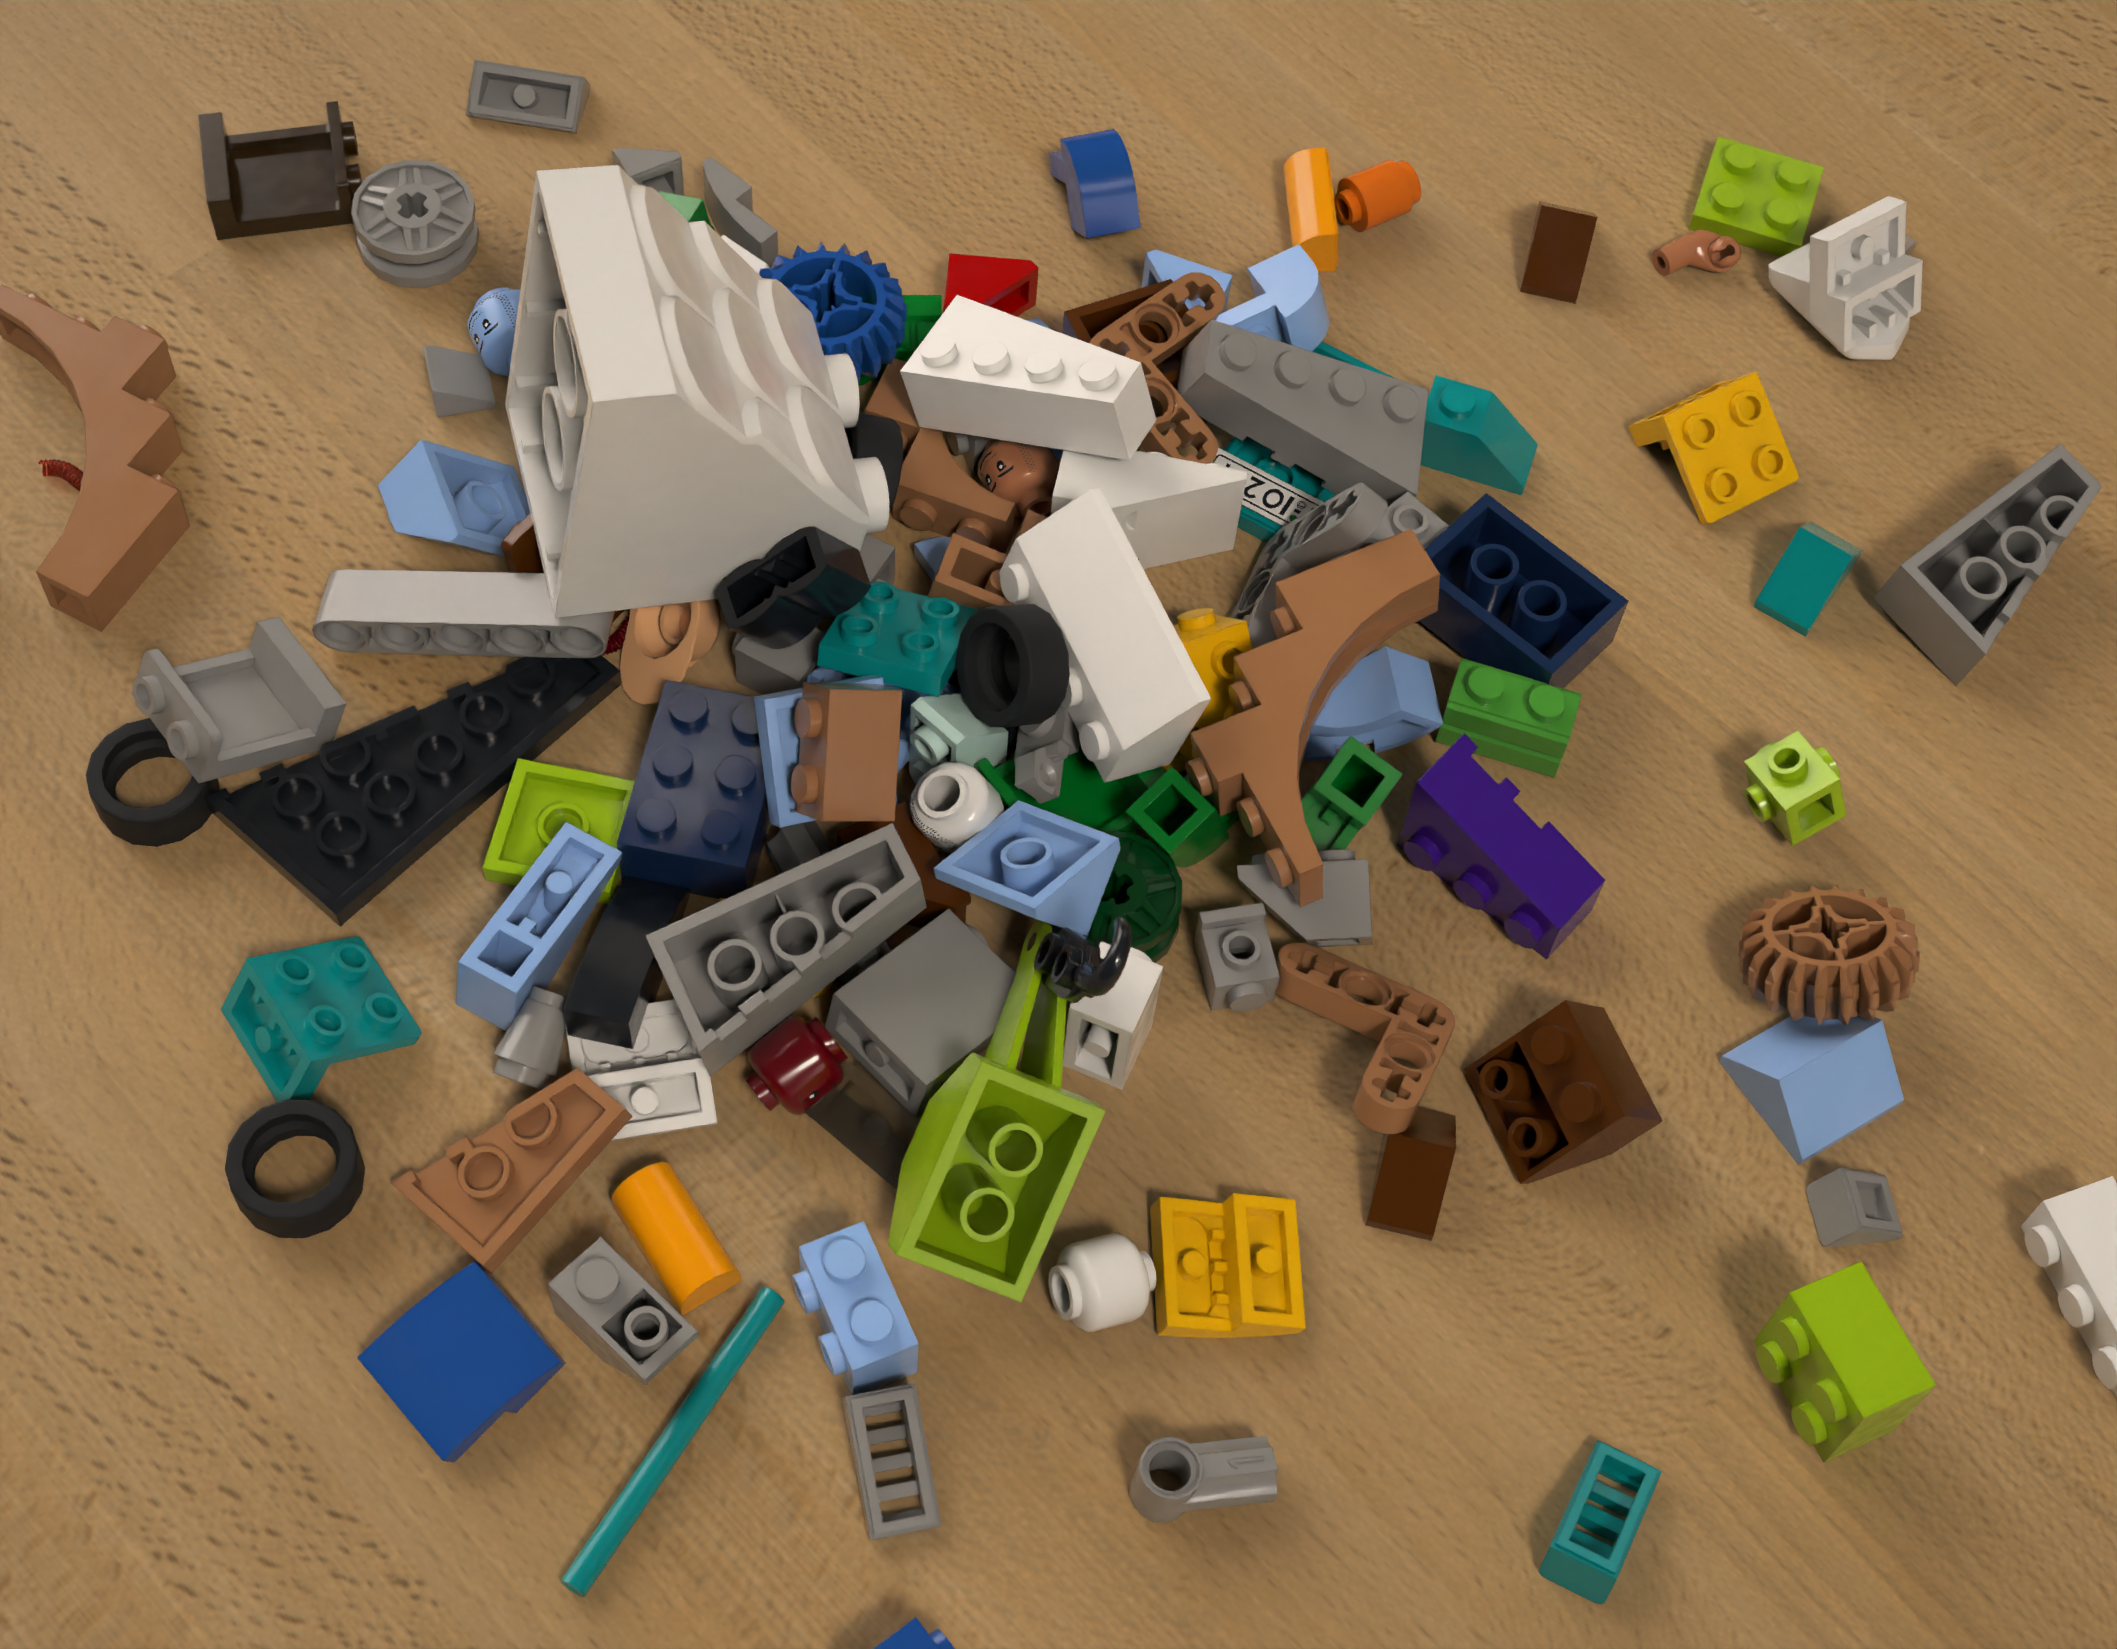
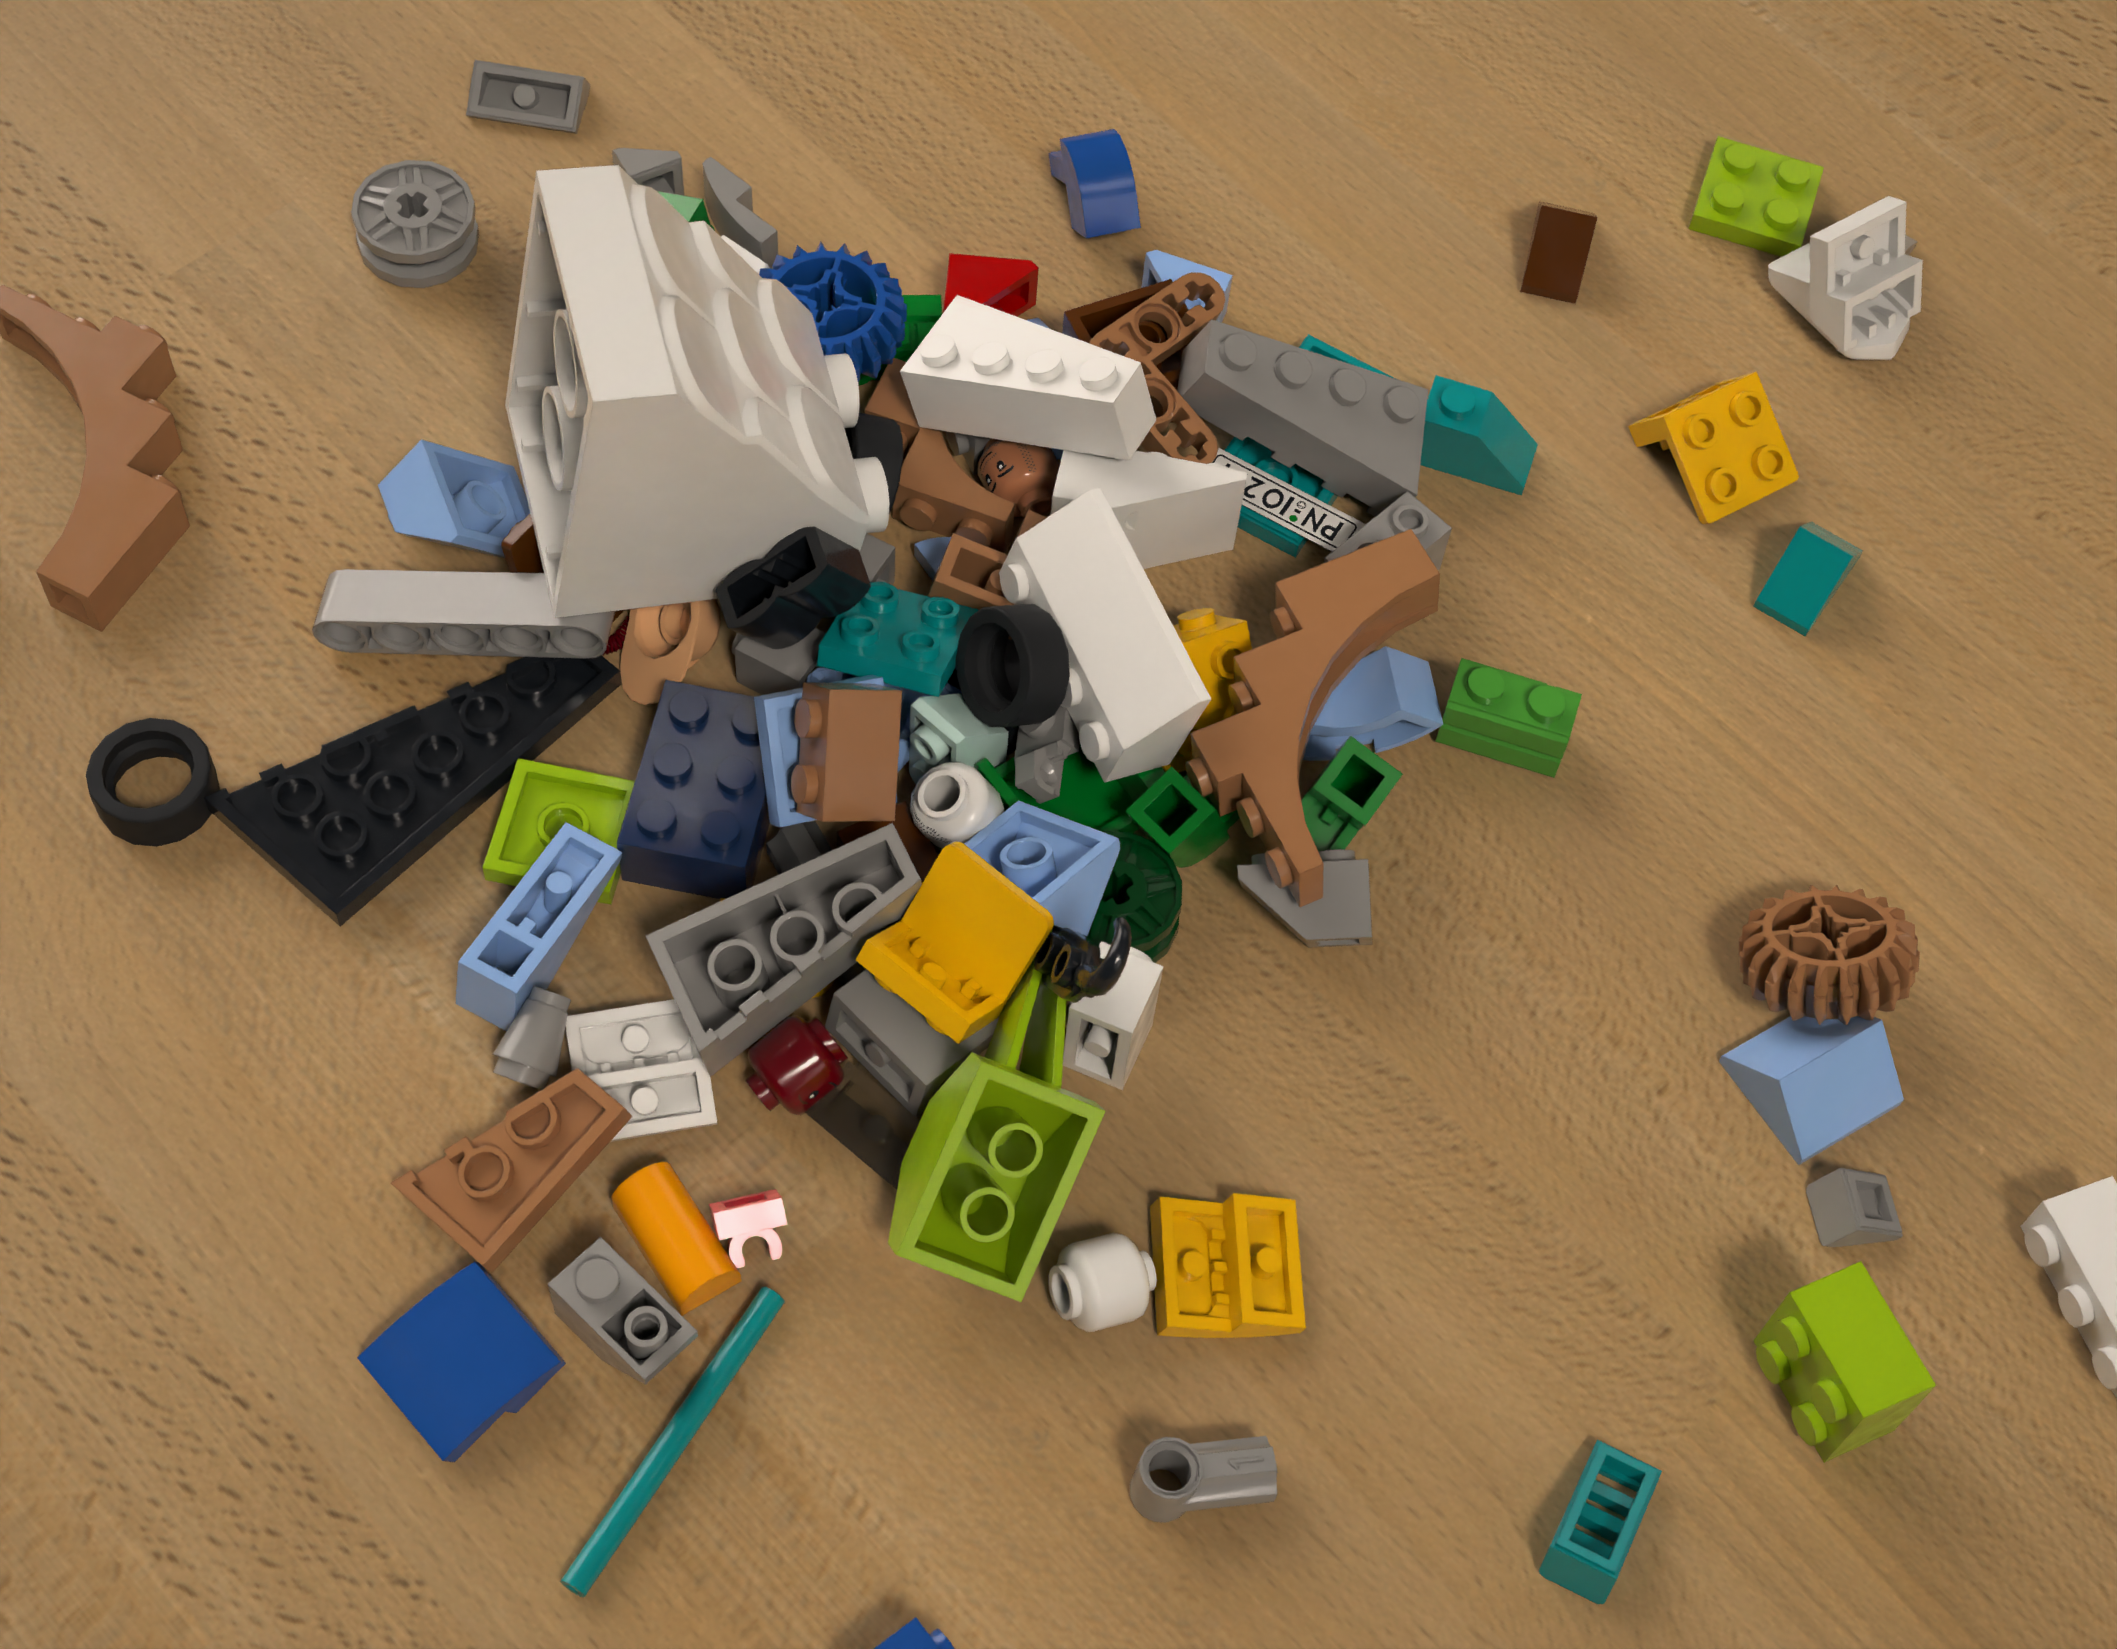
(54, 469): clear red leg -> none
(240, 705): light grey panel -> none
(279, 176): dark brown panel -> none
(280, 1123): black tyre -> none
(315, 1010): teal bracket -> none
(458, 381): light grey slope -> none
(493, 328): light blue head -> none
(619, 965): black slope -> none
(749, 1217): none -> tile
(857, 1308): light blue brick -> none
(880, 1402): light grey slope -> none
(959, 944): none -> yellow bracket
(1220, 941): light grey brick -> none
(1287, 301): light blue brick -> none
(1305, 544): light grey beam -> none
(1312, 206): light orange brick -> none
(1377, 194): orange brick -> none
(1401, 1019): medium nougat beam -> none
(1413, 1175): reddish brown slope -> none
(1495, 853): dark purple wedge -> none
(1518, 598): dark blue brick -> none
(1562, 1092): reddish brown slope -> none
(1699, 250): nougat arm -> none
(1794, 787): lime brick -> none
(1977, 572): light grey wedge -> none

